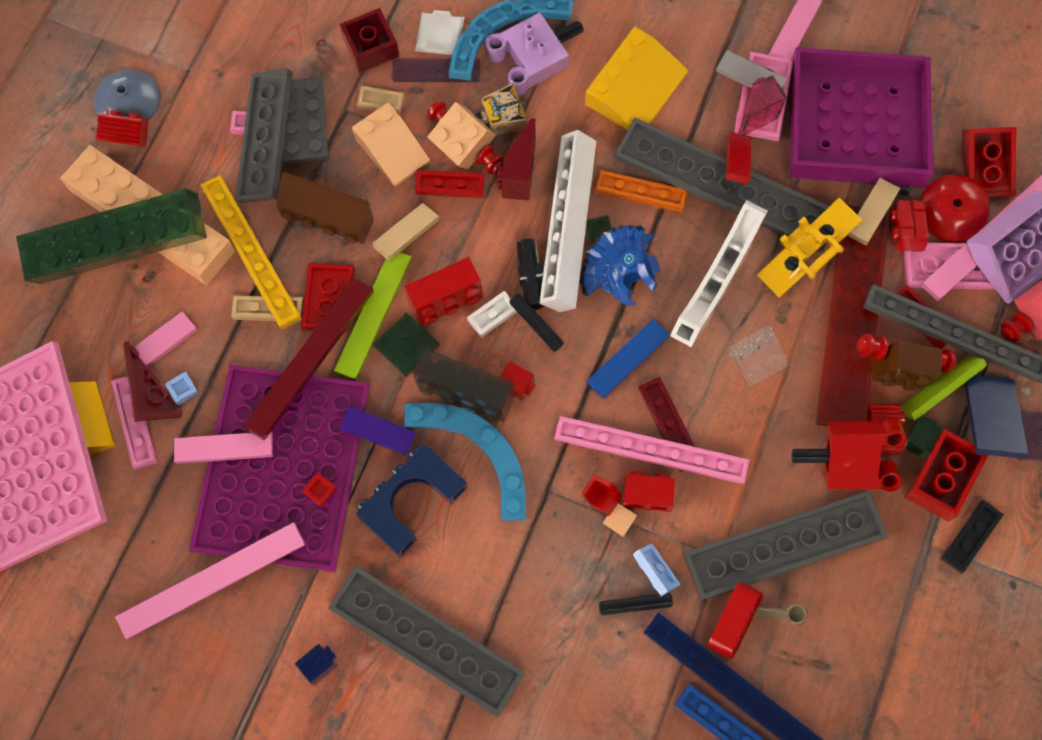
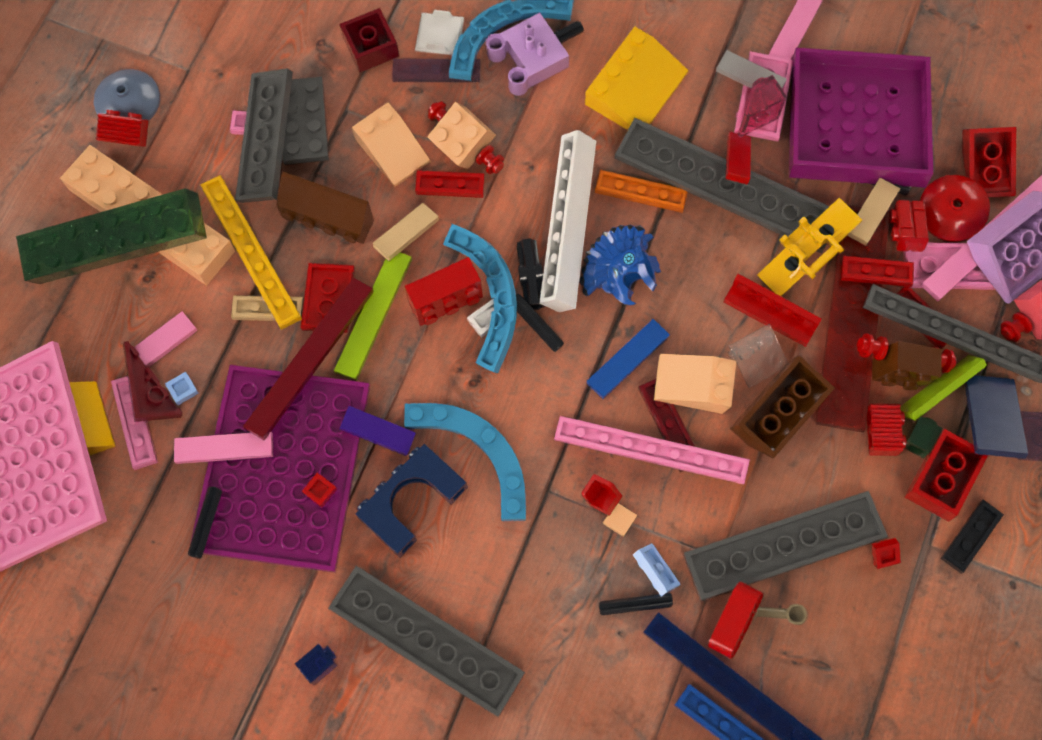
(204, 522): none -> black axle
(210, 580): bright pink tile -> none
(374, 98): tan tile -> none
(404, 344): clear green tile -> none
(464, 385): clear smoke brick -> none
(501, 290): none -> dark azure plate
(503, 111): torso -> none
(517, 167): dark red slope -> none
(522, 380): red brick -> none
(597, 227): clear green tile -> none
(648, 492): red brick -> none
(695, 381): none -> light nougat slope
(718, 278): white arch -> none
(772, 309): none -> red fence
(782, 407): none -> reddish brown slope
(855, 455): red piece -> none
(877, 271): none -> red tile
(886, 553): none -> red plate

